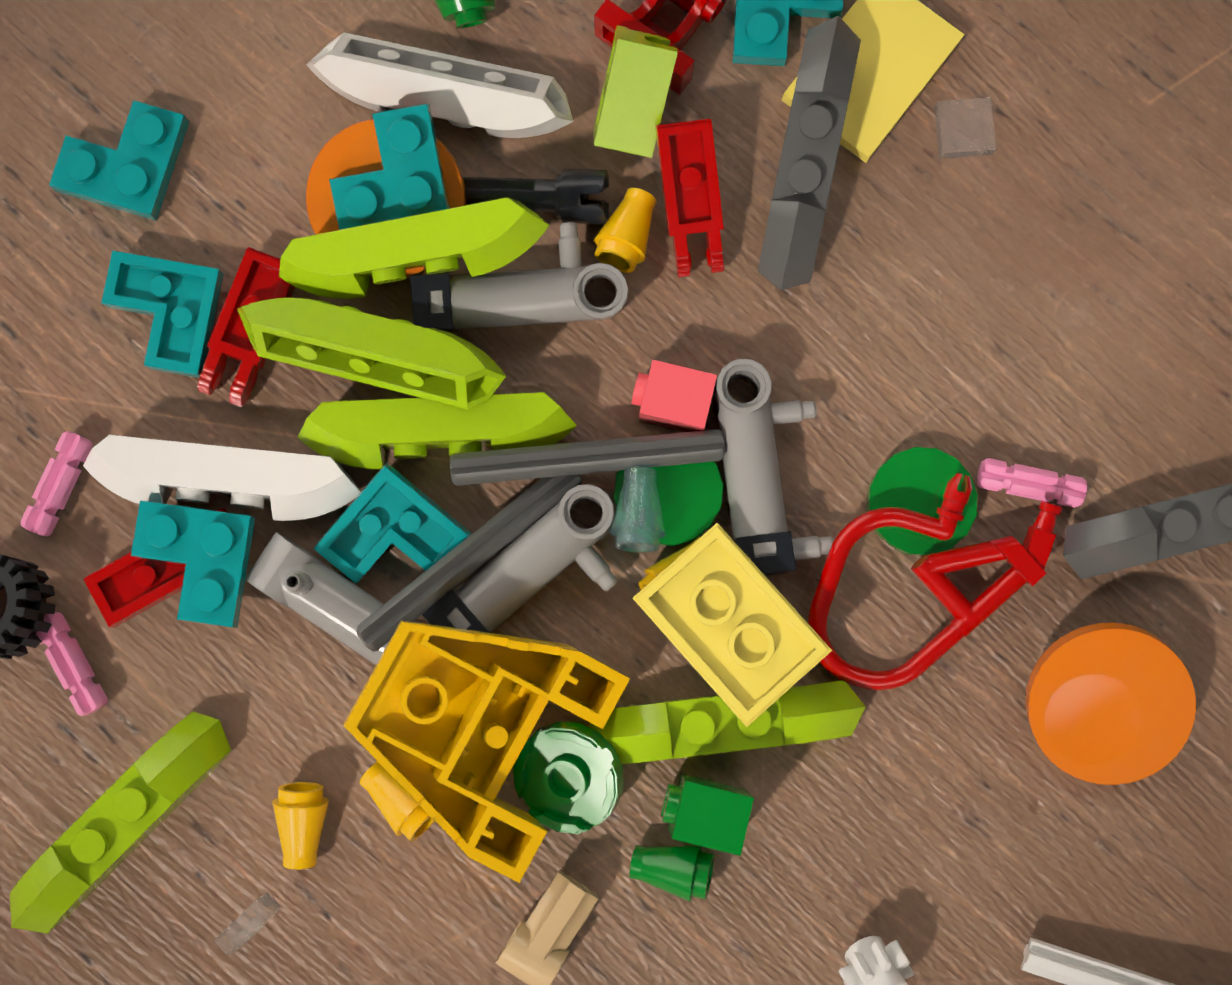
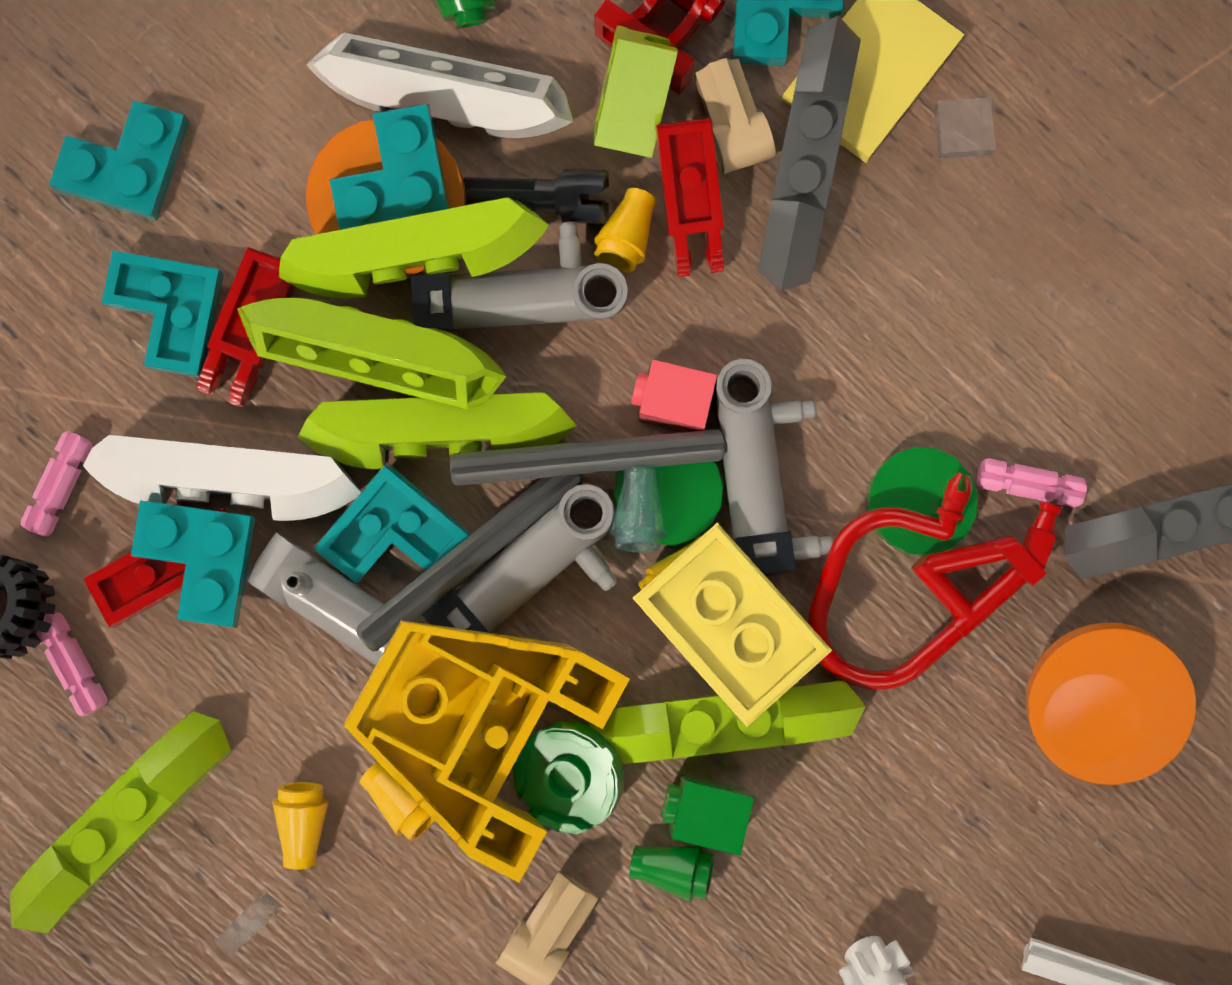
(739, 131): none -> tan piece

